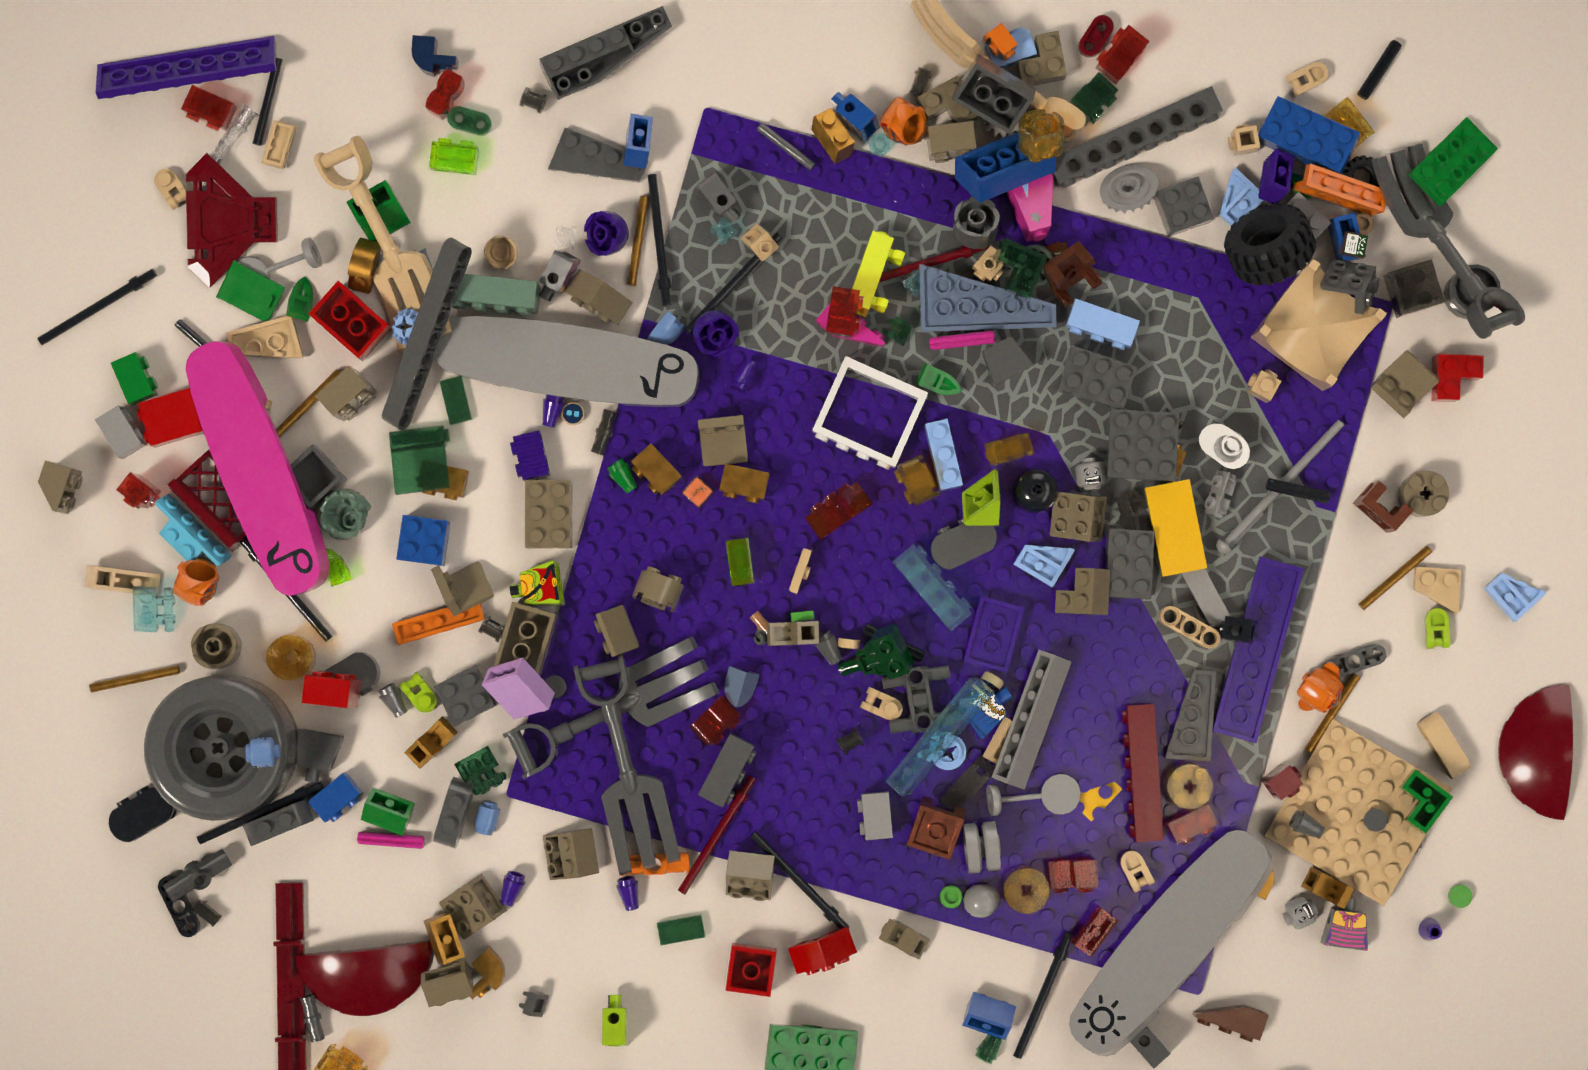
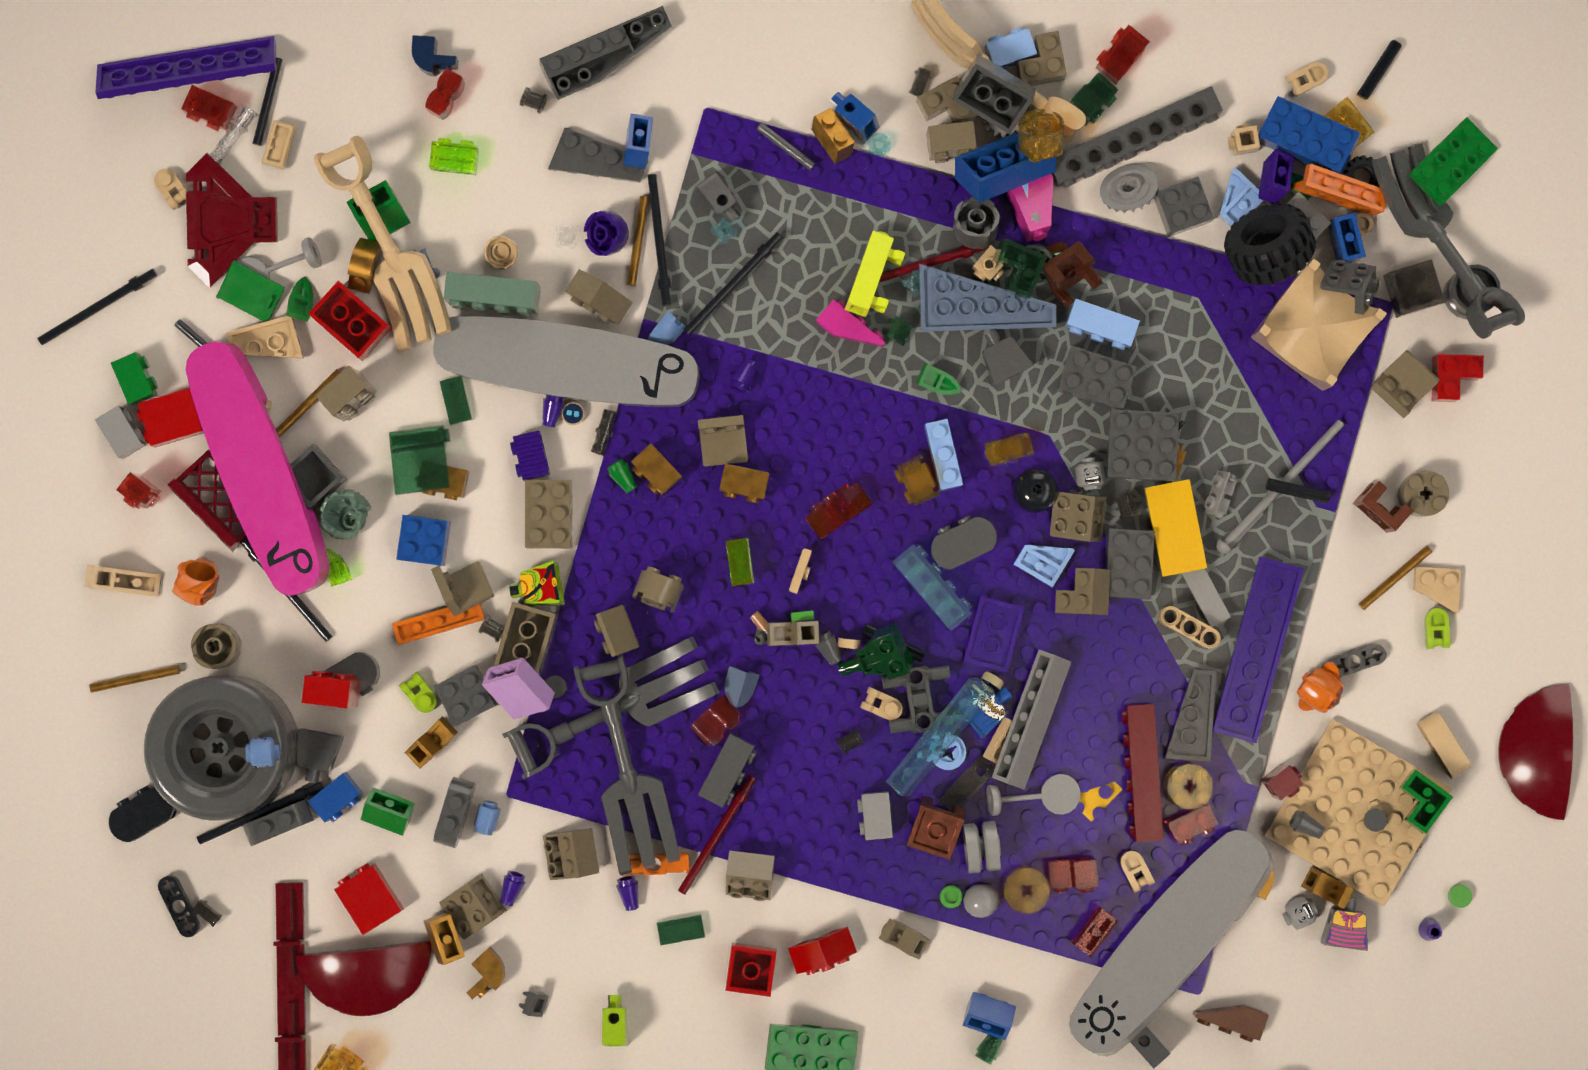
(60, 485): dark tan slope -> none
(146, 609): clear light blue plate -> none
(187, 534): medium azure bracket -> none
(197, 875): dark grey piece -> none
(281, 666): clear yellow brick -> none
(312, 1018): dark grey pin -> none
(368, 898): none -> red brick
(392, 840): dark pink axle -> none
(393, 699): flat silver cone -> none
(404, 317): light blue gear -> none
(426, 333): dark grey beam -> none
(447, 983): dark tan slope -> none
(470, 121): clear green plate -> none
(477, 764): clear green plate -> none
(564, 266): torso -> none
(697, 491): tile -> none
(715, 333): dark purple cylinder -> none
(759, 242): tan bracket -> none
(830, 912): black bar -> none
(843, 311): clear red brick -> none
(886, 380): white window -> none
(904, 122): orange piece -> none
(962, 340): dark pink axle -> none
(982, 502): lime slope -> none
(1001, 42): orange brick -> none
(1059, 955): black bar -> none
(1096, 37): dark red plate -> none
(1224, 445): white piece -> none
(1245, 636): black brick -> none
(1263, 385): tan brick -> none
(1331, 714): pearl gold bar -> none
(1354, 245): tile -> none
(1512, 595): light blue wing -> none

